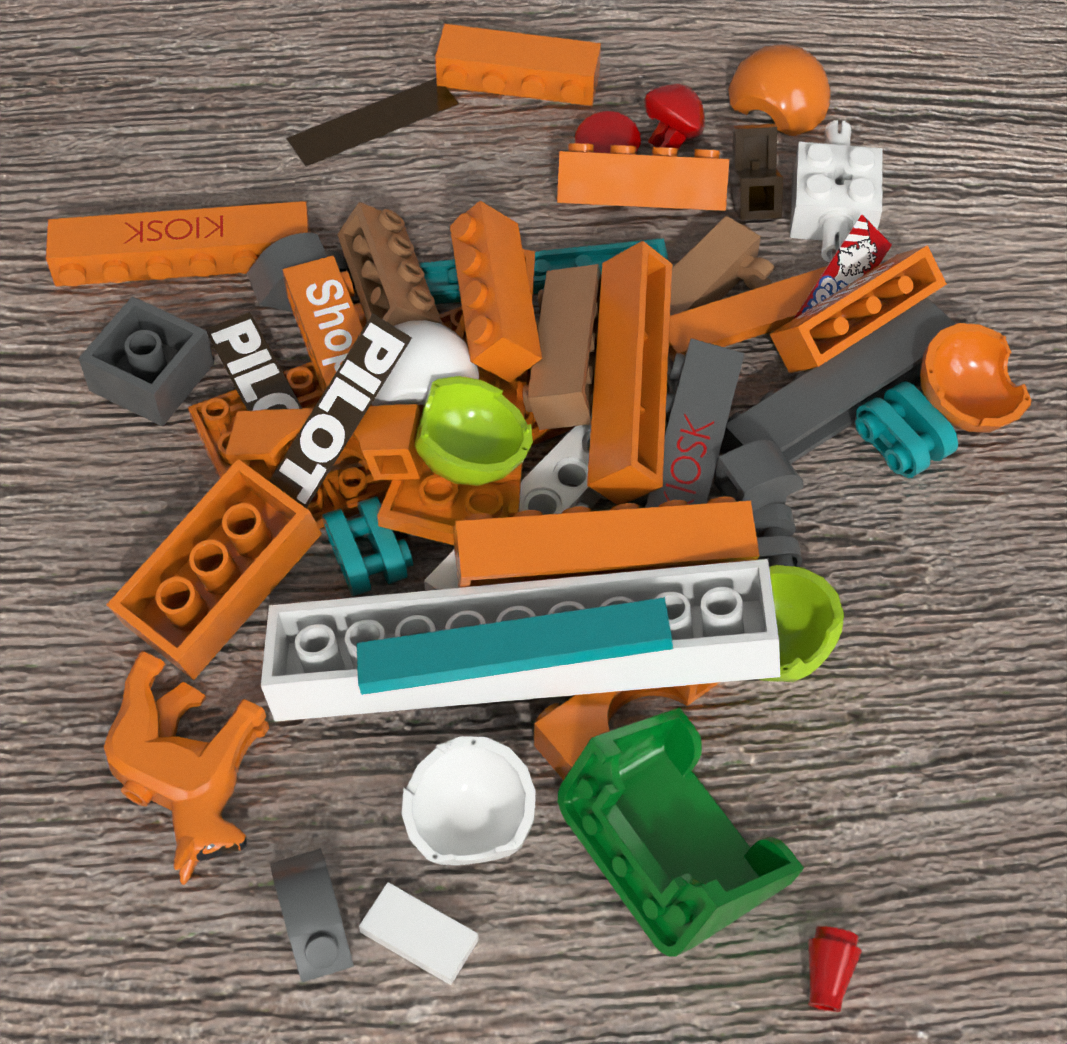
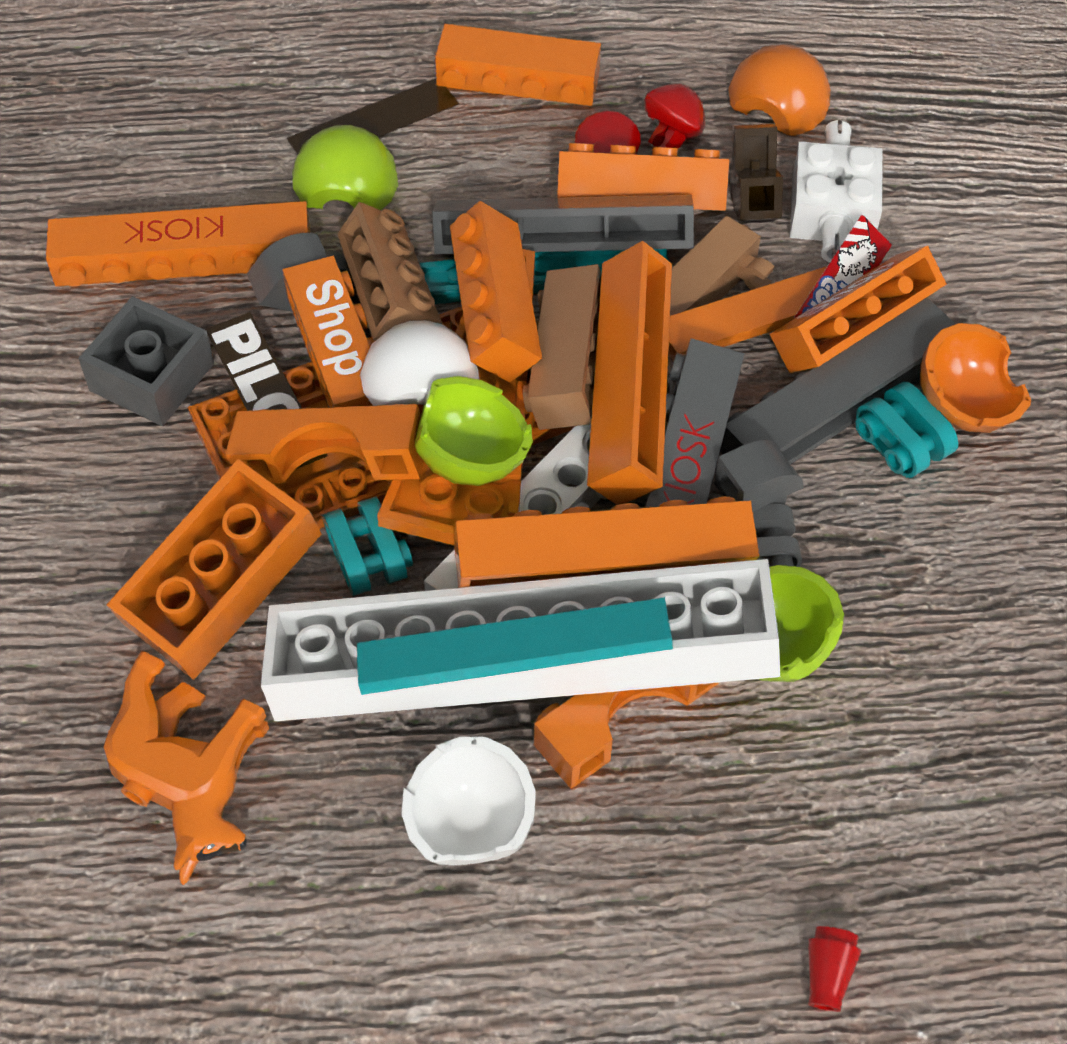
(311, 915): dark grey brick -> none
(340, 410): sticker -> none
(345, 166): none -> lime cylinder
(419, 933): white tile -> none
(583, 222): none -> dark grey brick
(665, 836): green windscreen -> none

